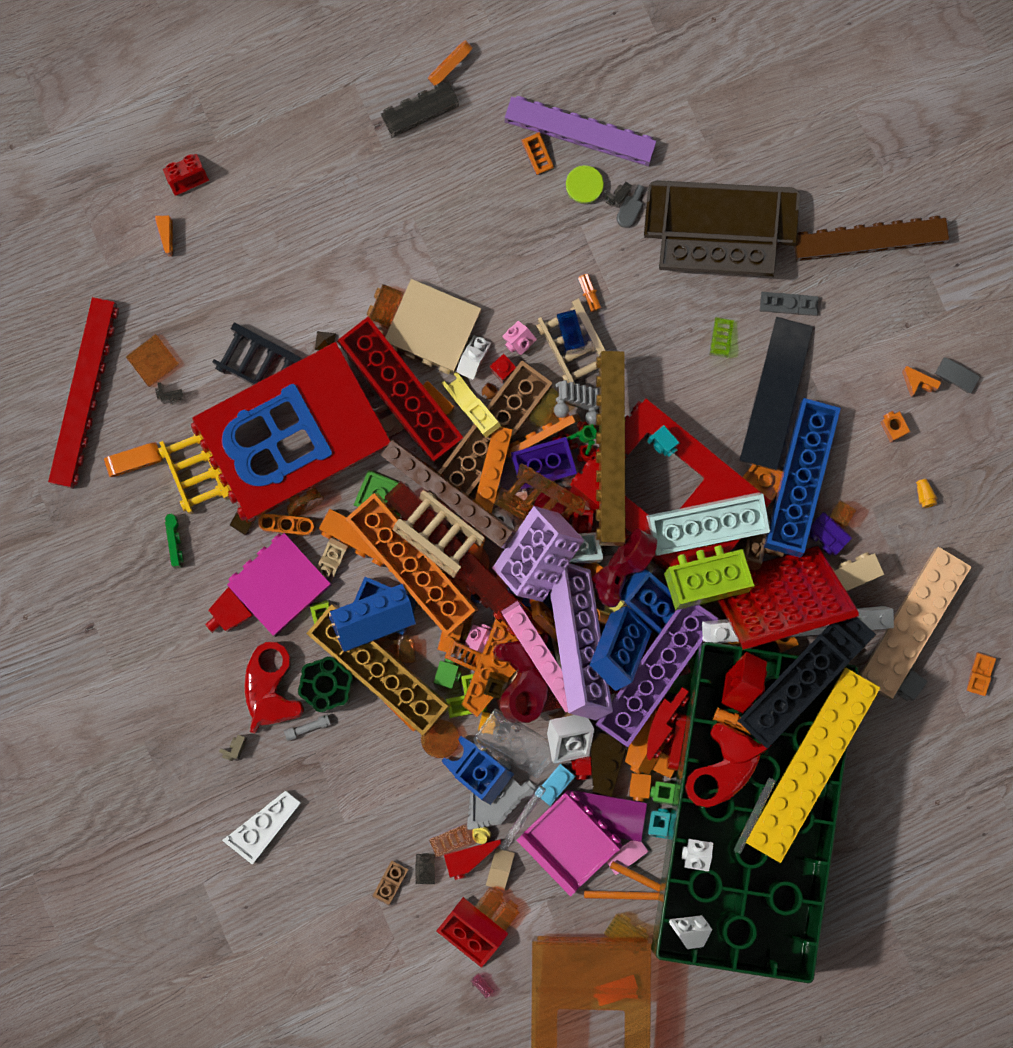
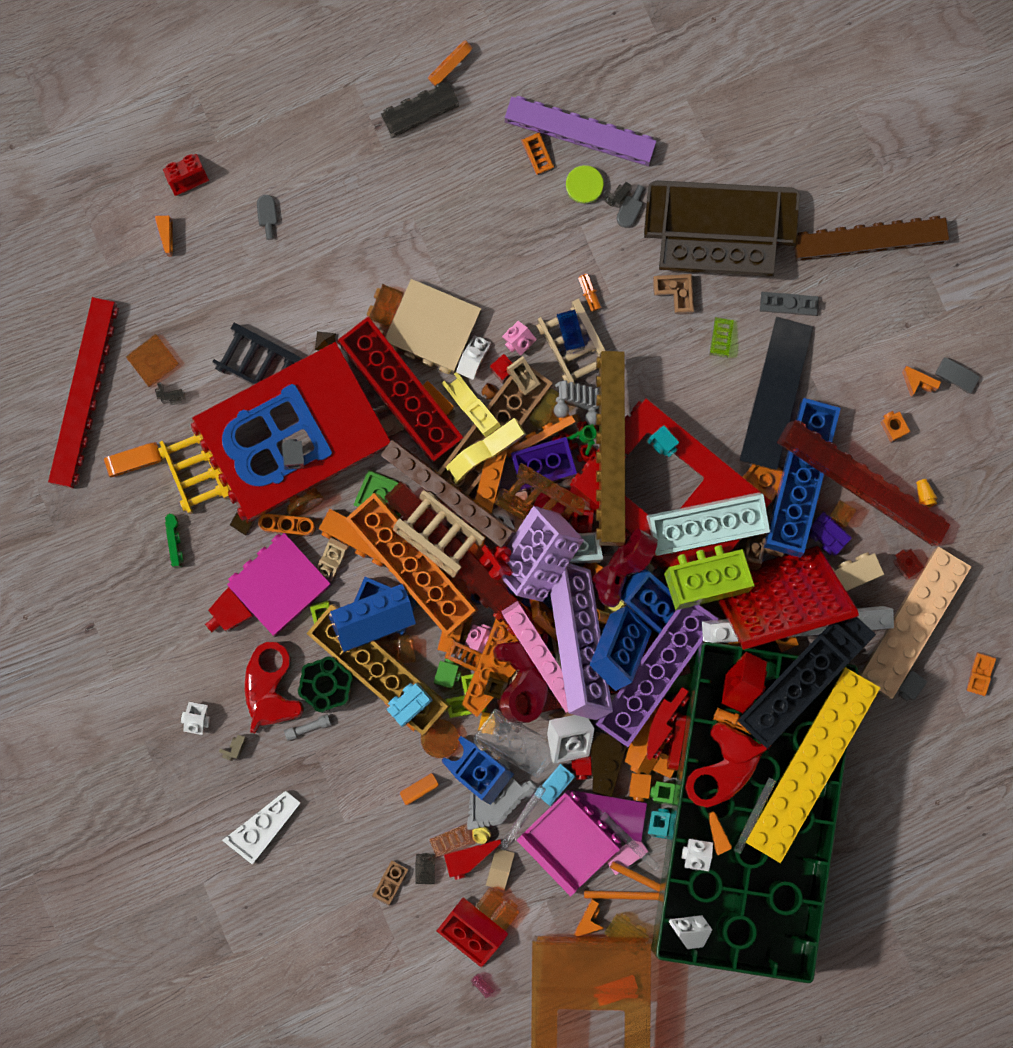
(195, 718): none -> white brick
(267, 214): none -> dark grey piece
(292, 454): none -> dark grey brick
(409, 704): none -> medium azure brick
(419, 789): none -> orange slope
(485, 449): none -> light yellow piece
(499, 559): none -> red hips
(523, 375): none -> tan slope
(586, 925): none -> orange slope
(629, 841): none -> clear bar
(680, 287): none -> medium nougat brick
(720, 839): none -> orange slope
(864, 483): none -> clear red brick
(907, 563): none -> clear red brick

